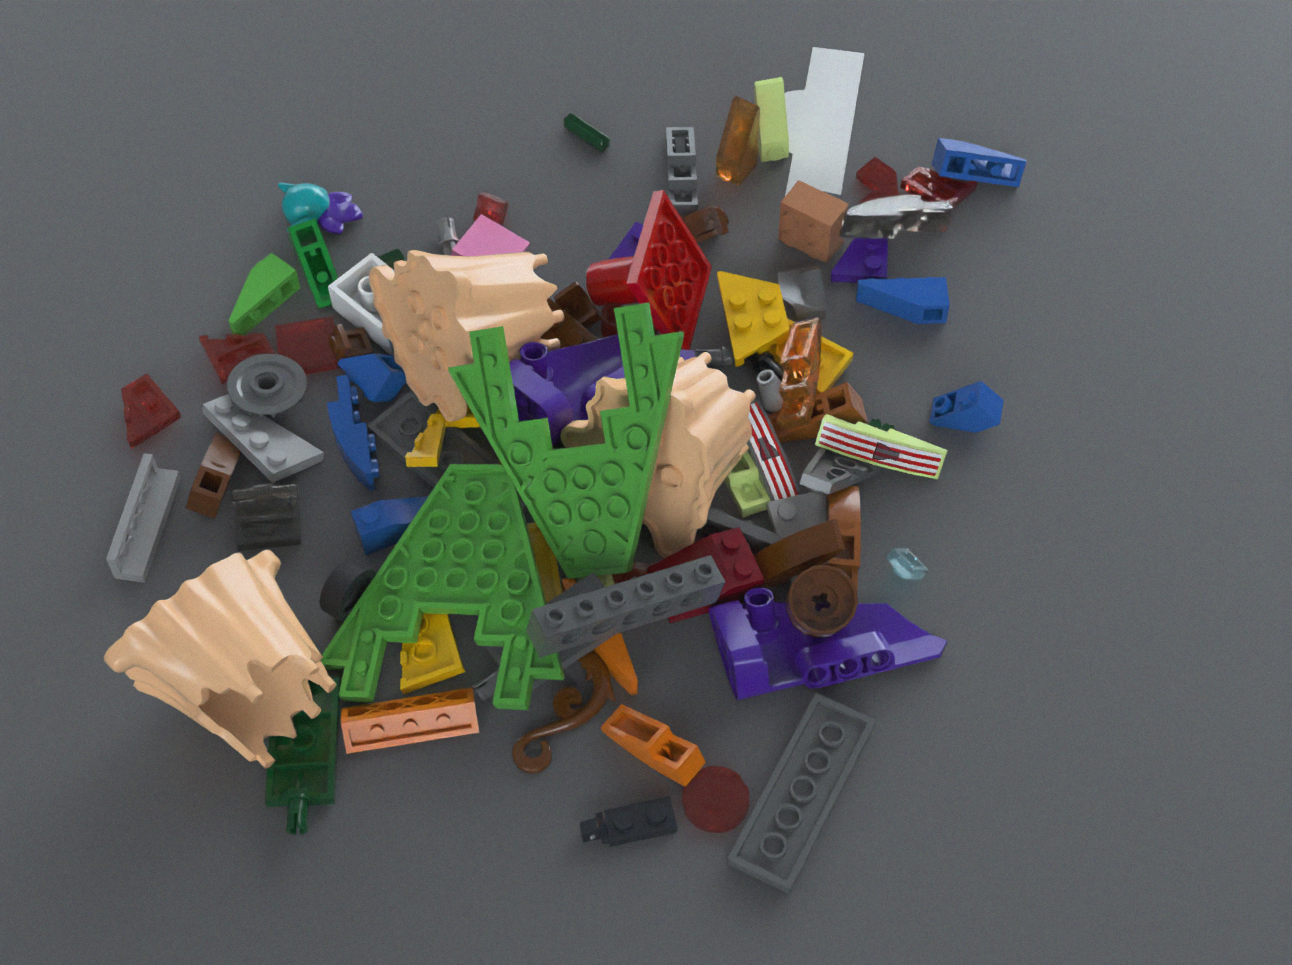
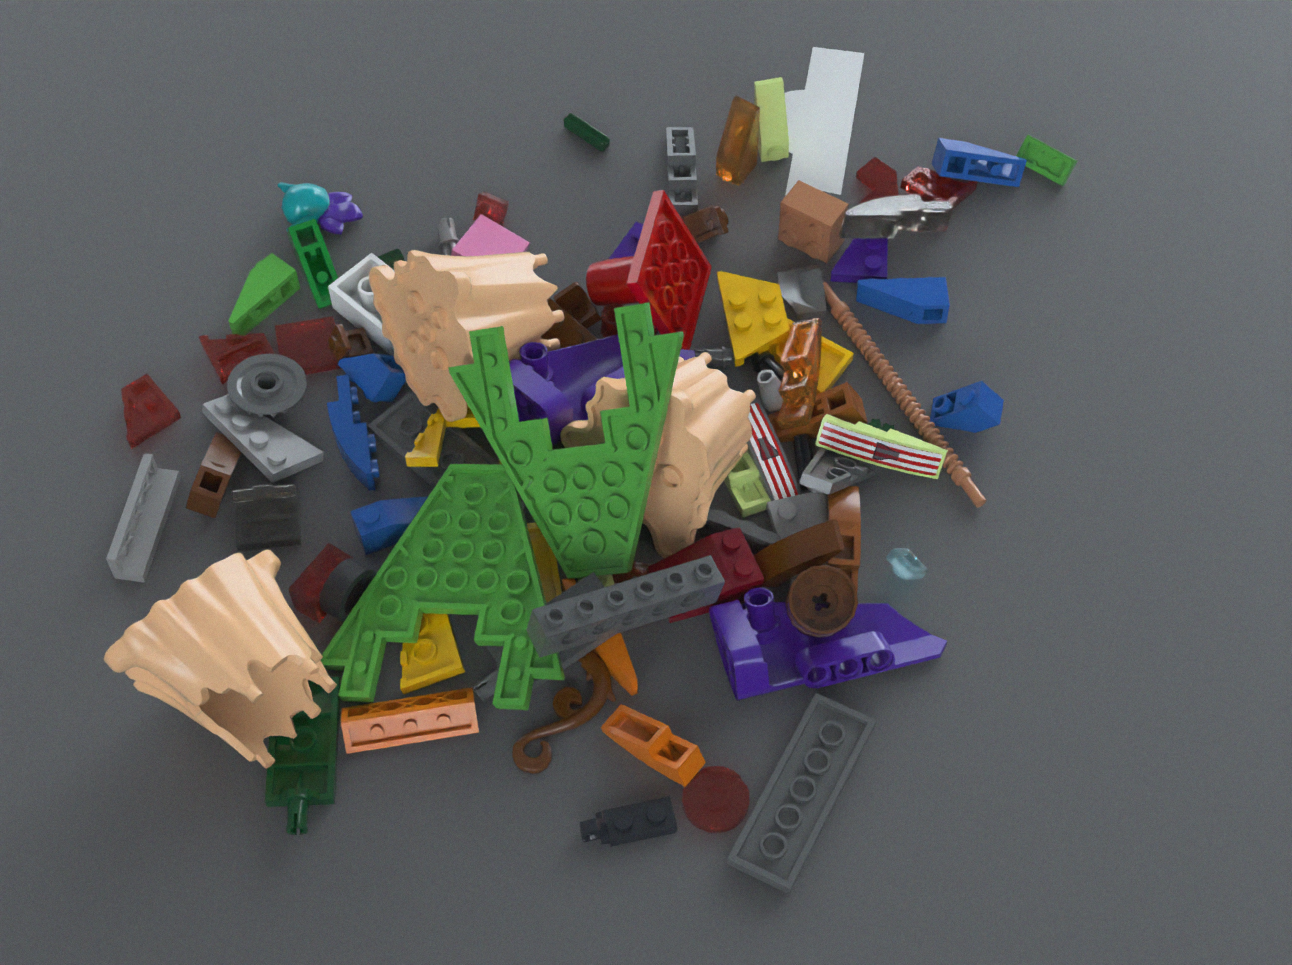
(307, 588): none -> clear red brick
(803, 454): none -> black axle
(960, 475): none -> nougat hose
(1046, 160): none -> bright green plate

